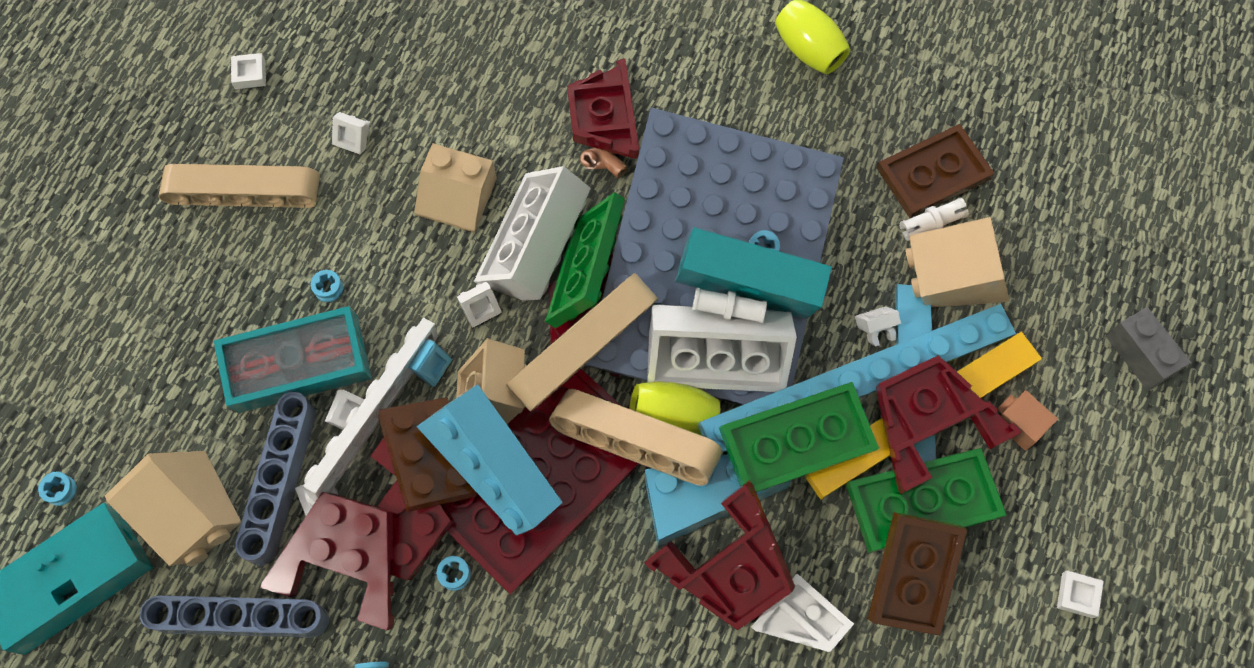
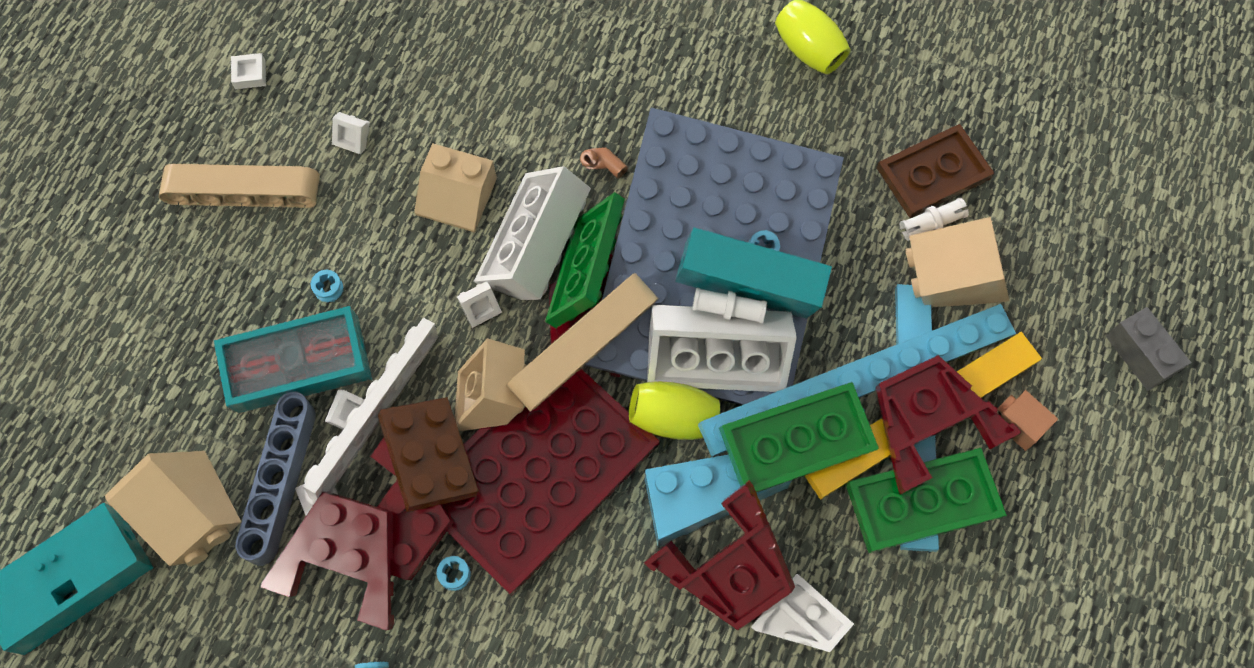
(54, 479): medium azure bush -> none
(218, 613): sand blue beam -> none
(430, 363): medium azure tile -> none
(491, 460): medium azure wedge -> none
(604, 112): dark red wing -> none
(636, 437): tan beam -> none
(879, 320): white tile -> none
(917, 574): reddish brown plate -> none
(1080, 594): white plate -> none

